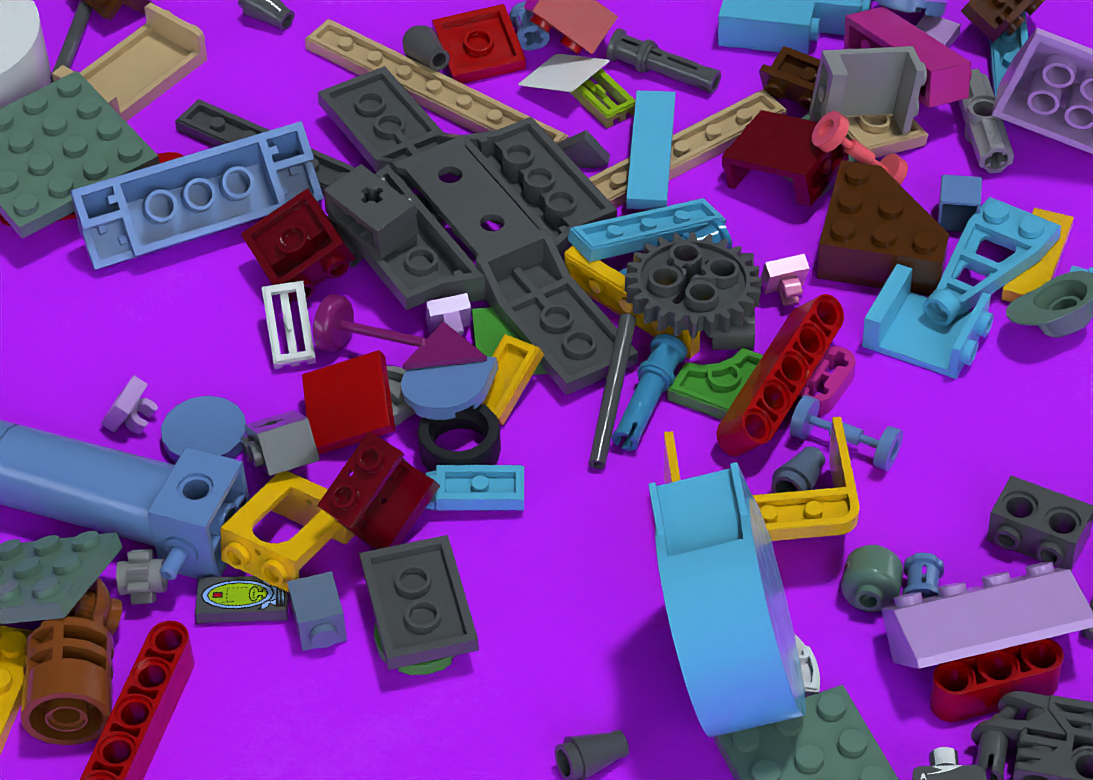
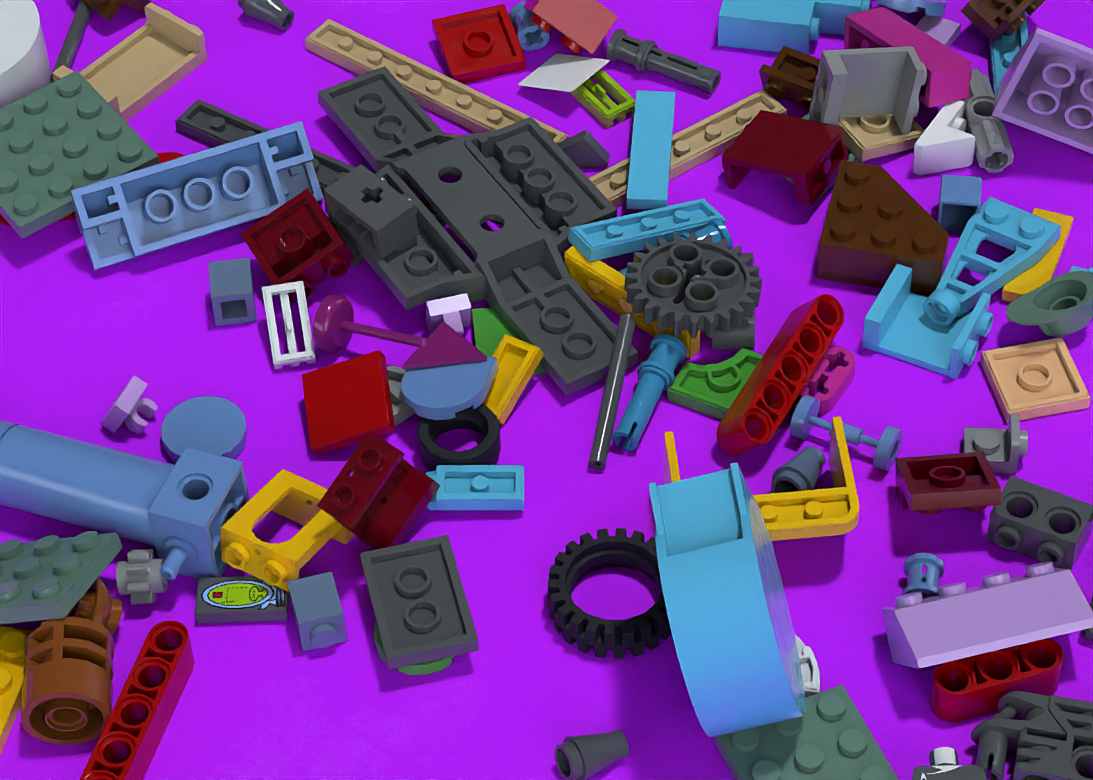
(232, 291): none -> sand blue brick
(280, 443): dark grey brick -> none
(425, 47): dark grey cone -> none
(595, 631): none -> black tyre
(786, 277): bright pink tile -> none
(831, 133): coral wheel -> none
(872, 574): sand green head -> none
(944, 142): none -> slope
(946, 482): none -> dark red plate
(1000, 446): none -> light grey bracket
(1035, 379): none -> light nougat tile

